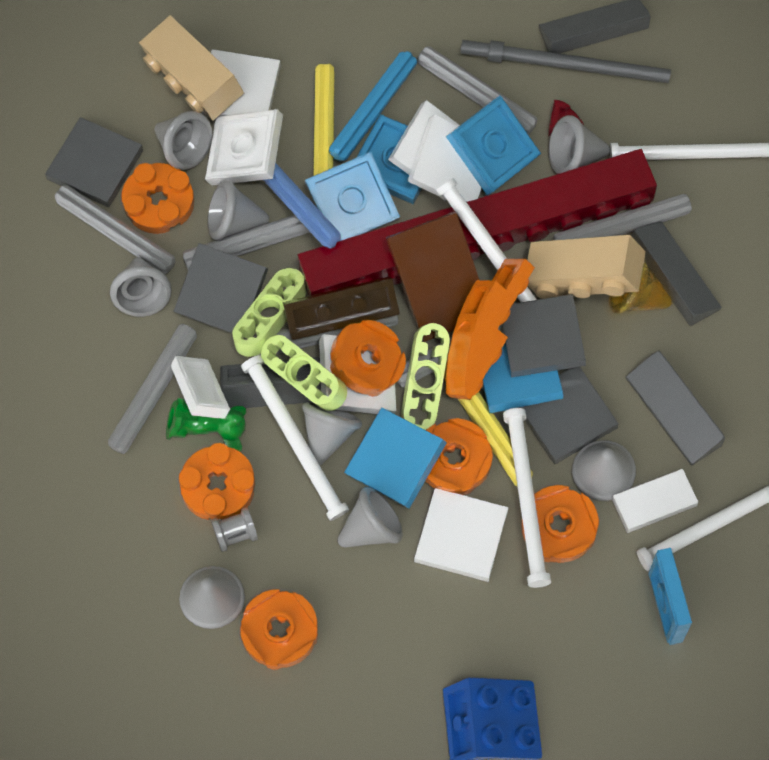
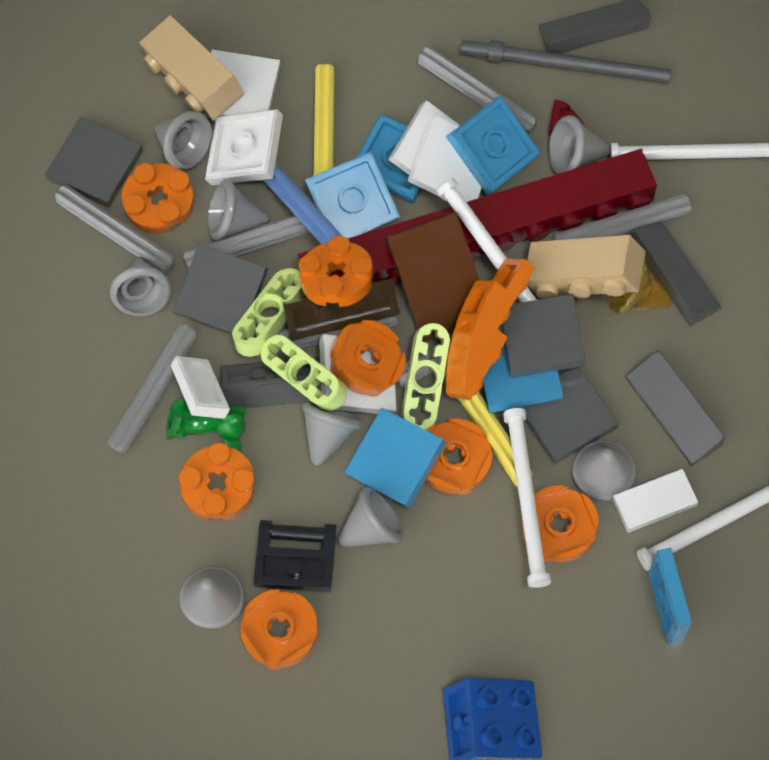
(234, 529): light grey bush -> none
(295, 567): none -> black plate
(318, 478): white bar -> none
(336, 255): none -> orange plate
(372, 106): dark azure axle -> none
(461, 534): white tile -> none

